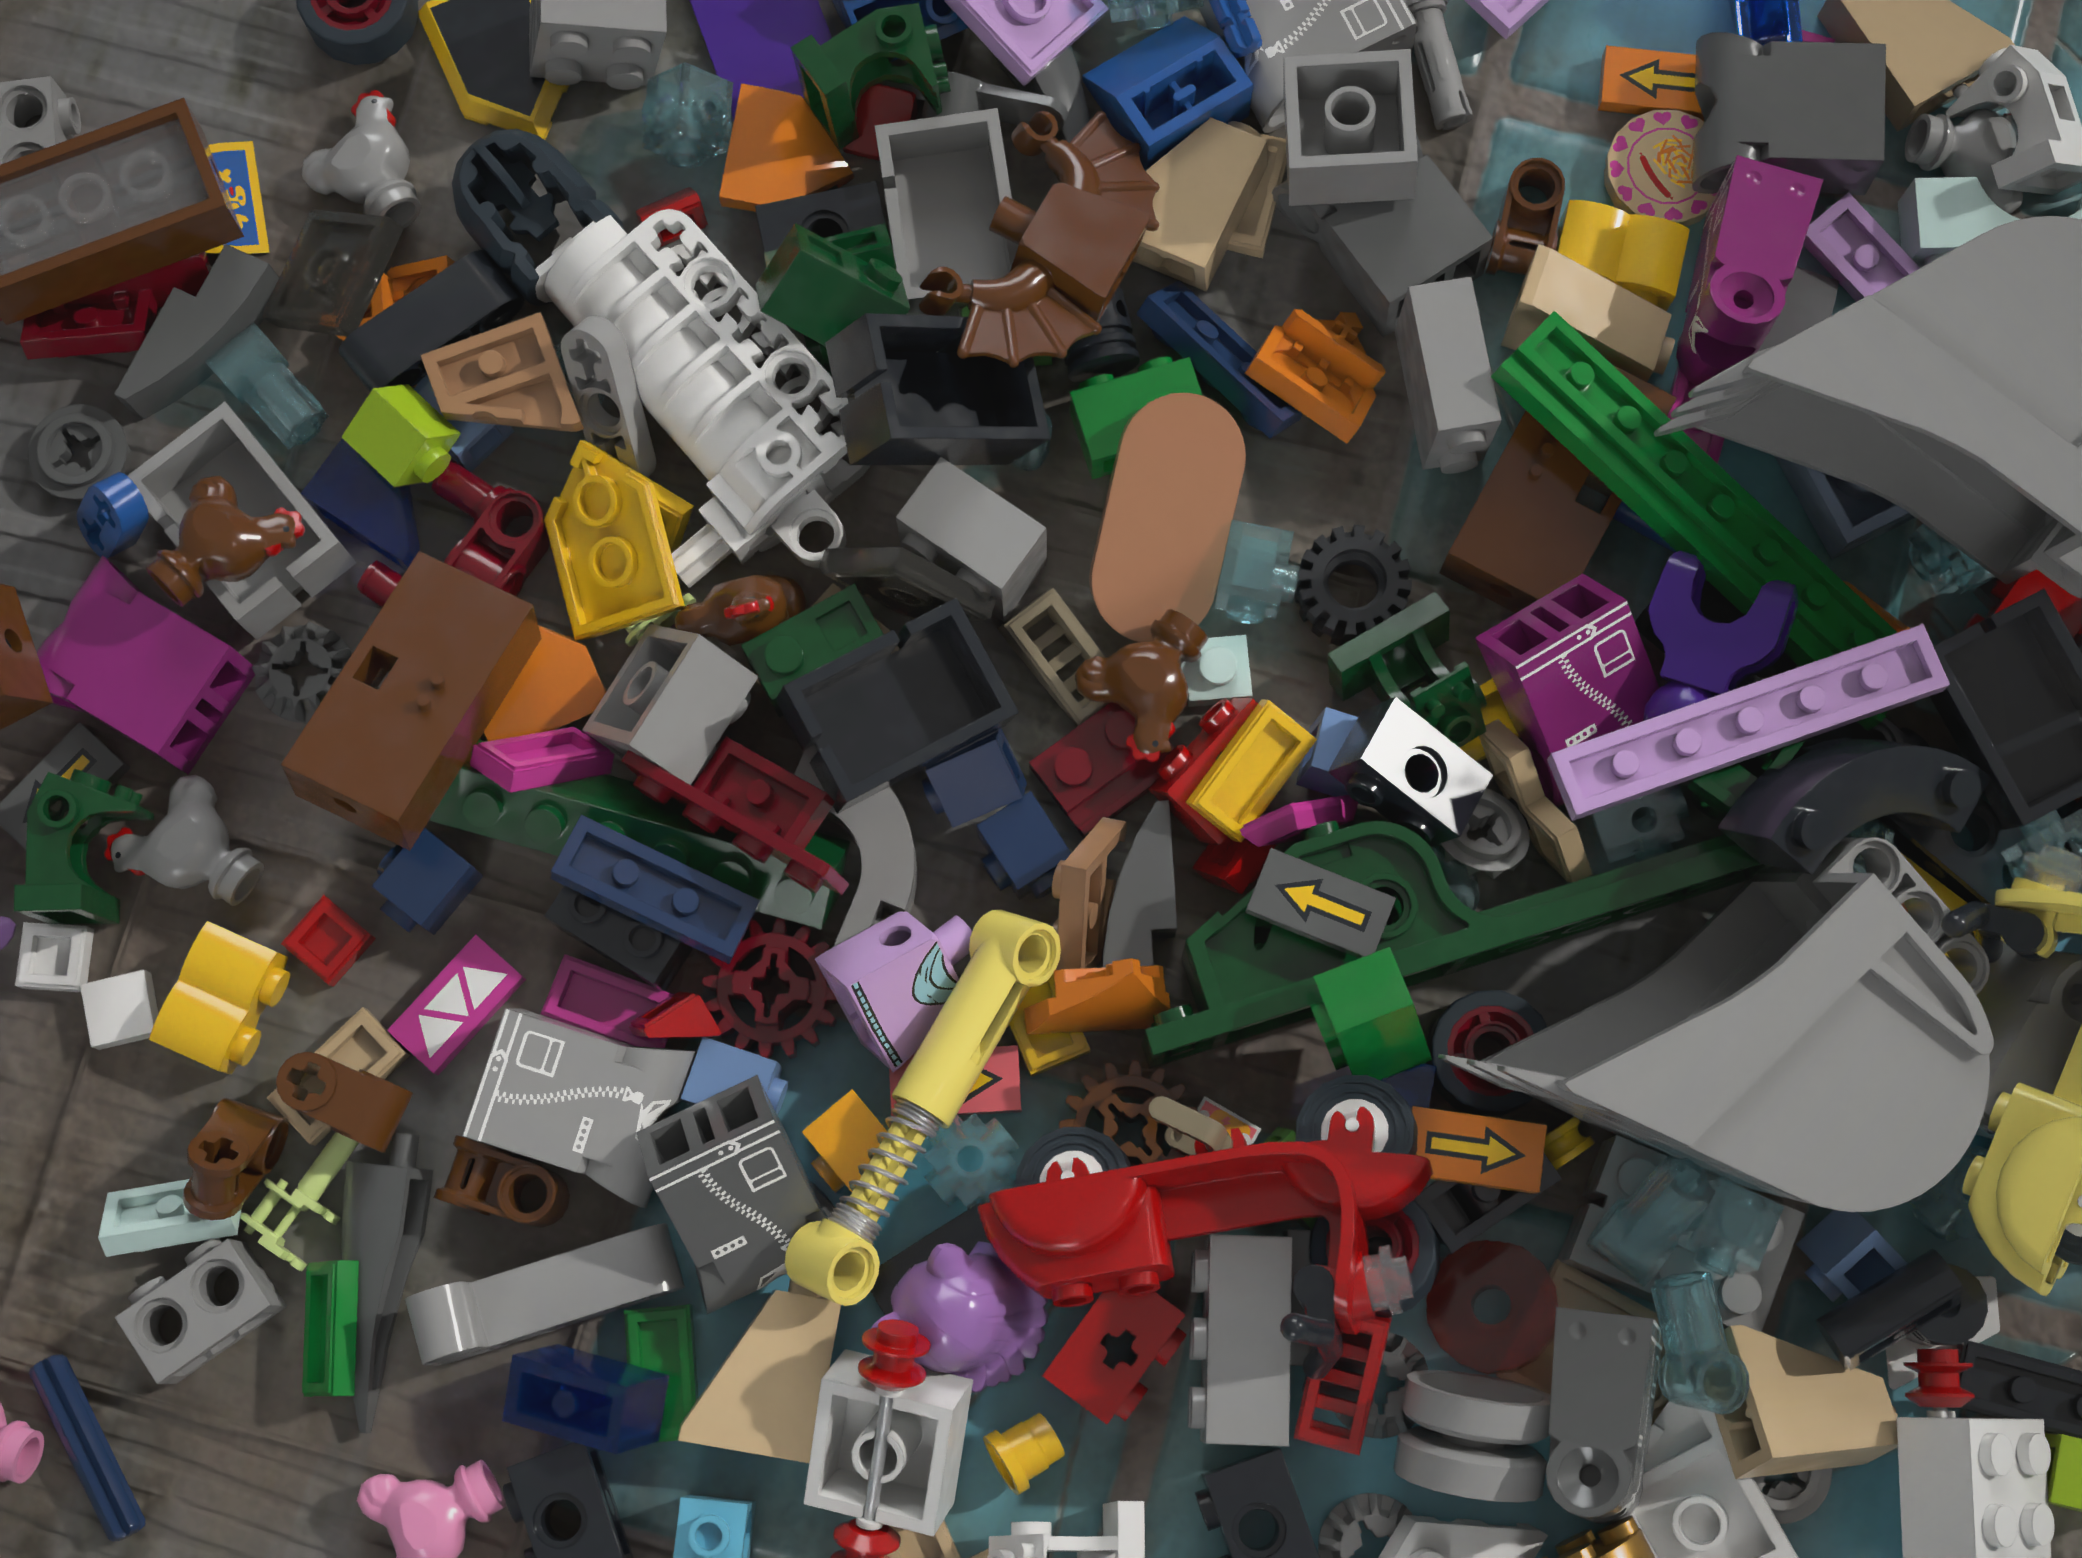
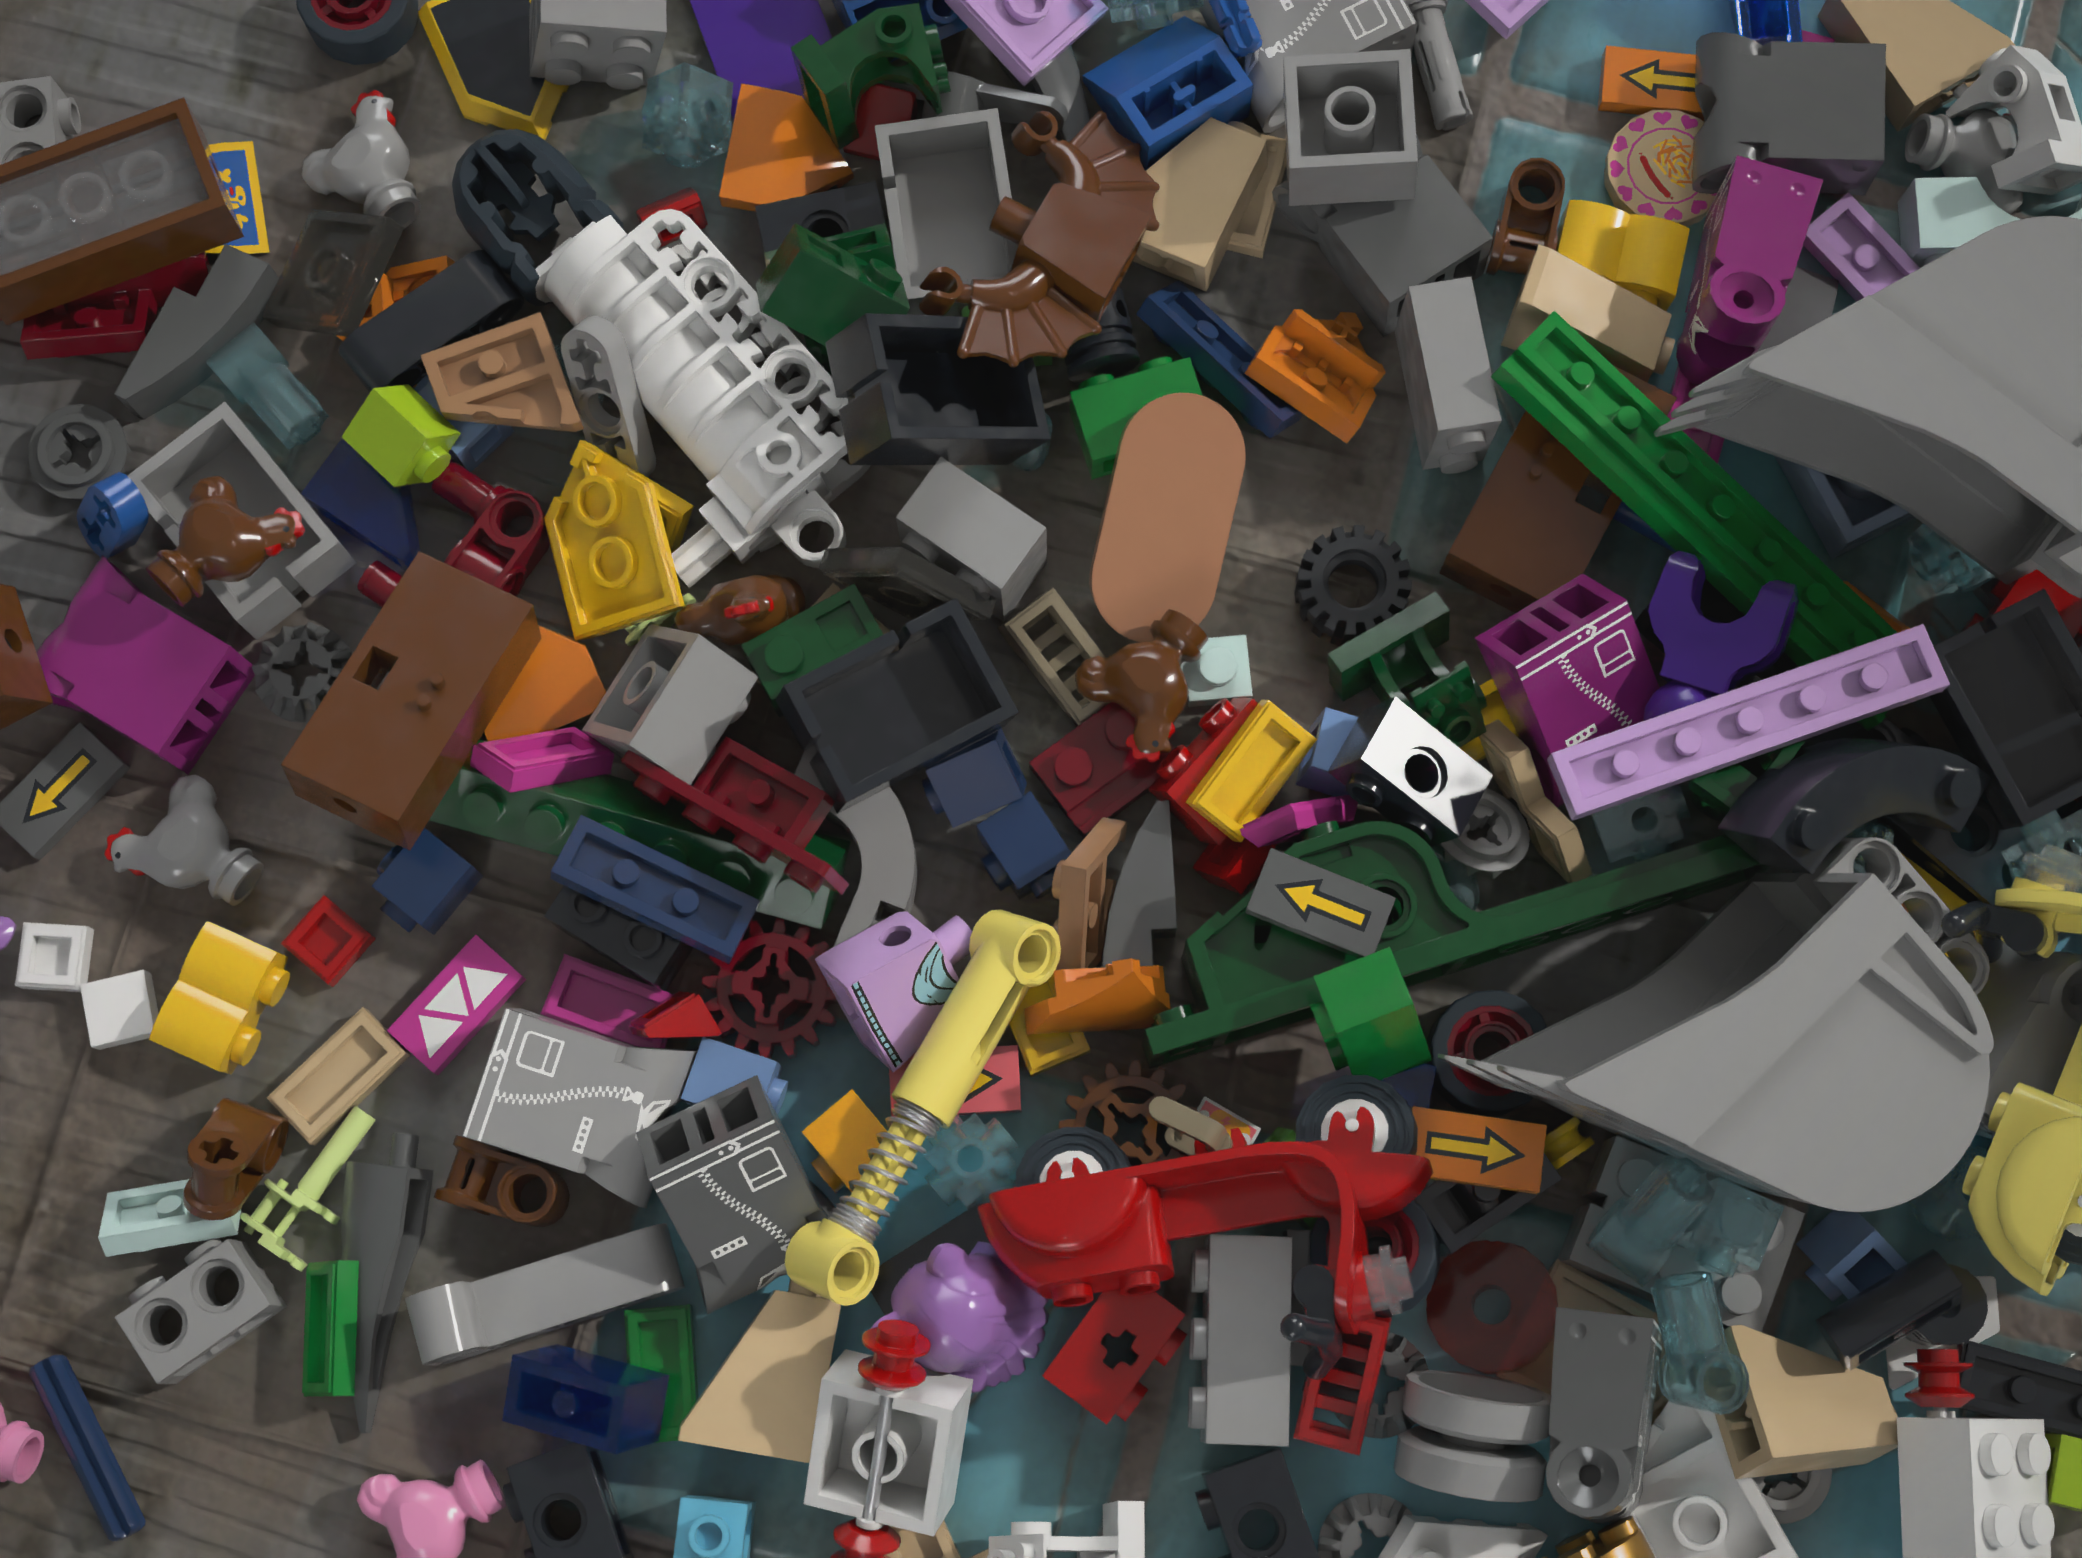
(56, 851): dark green tile -> none
(351, 1102): reddish brown piece -> none
(1024, 1451): yellow piece -> none
(1256, 573): clear light blue brick -> none

